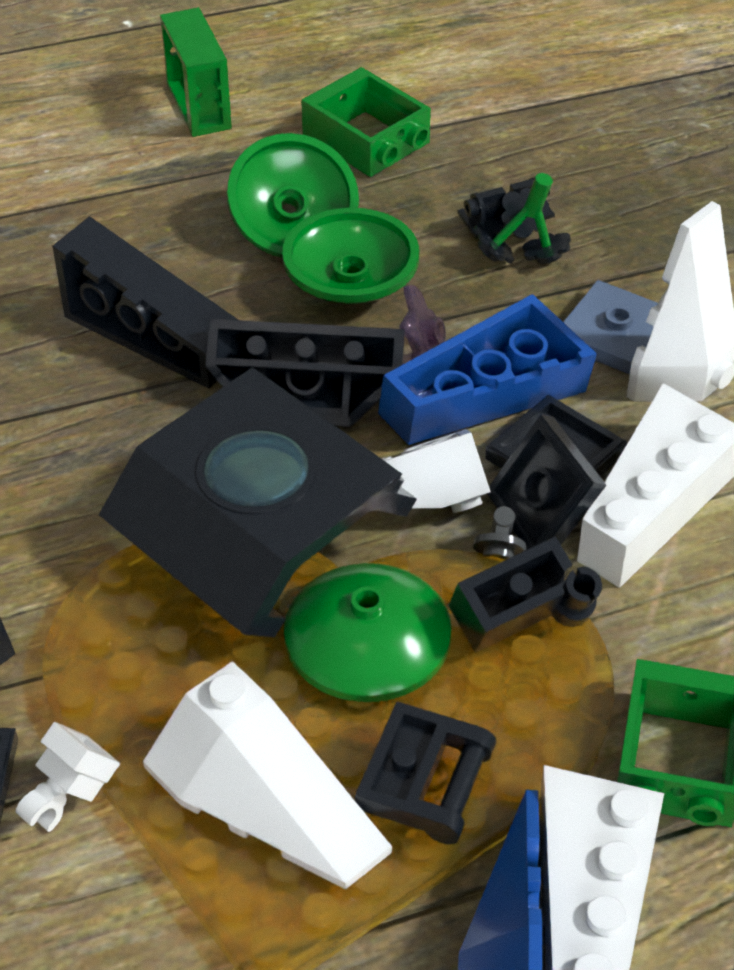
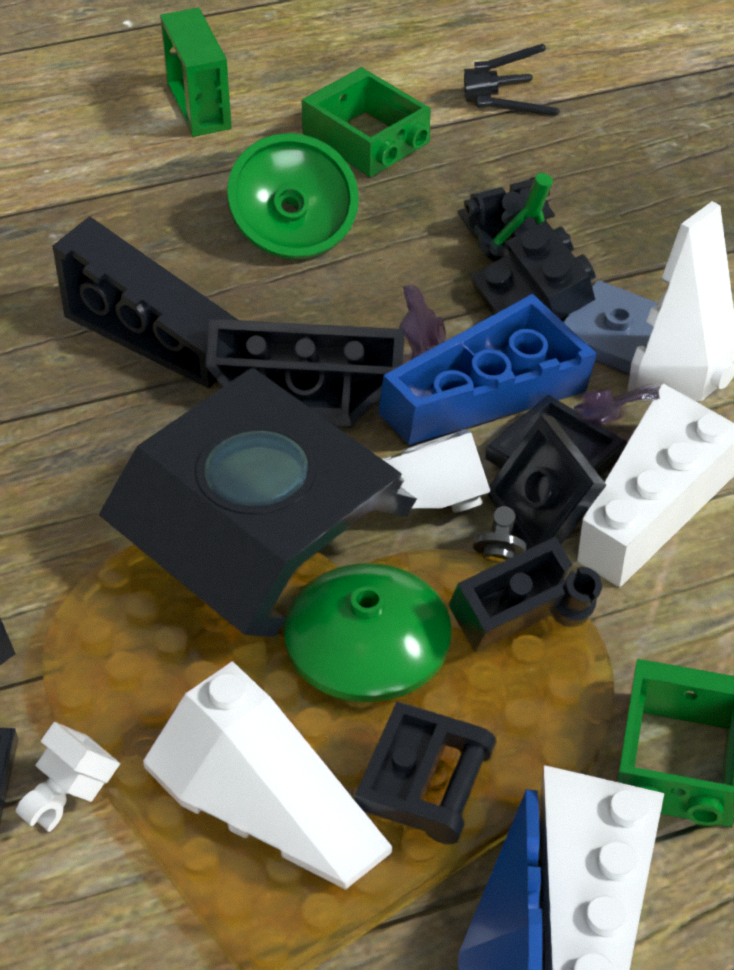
(350, 255): green dish -> none
(482, 83): none -> black plant
(541, 266): none -> black plate
(604, 408): none -> clear purple plate

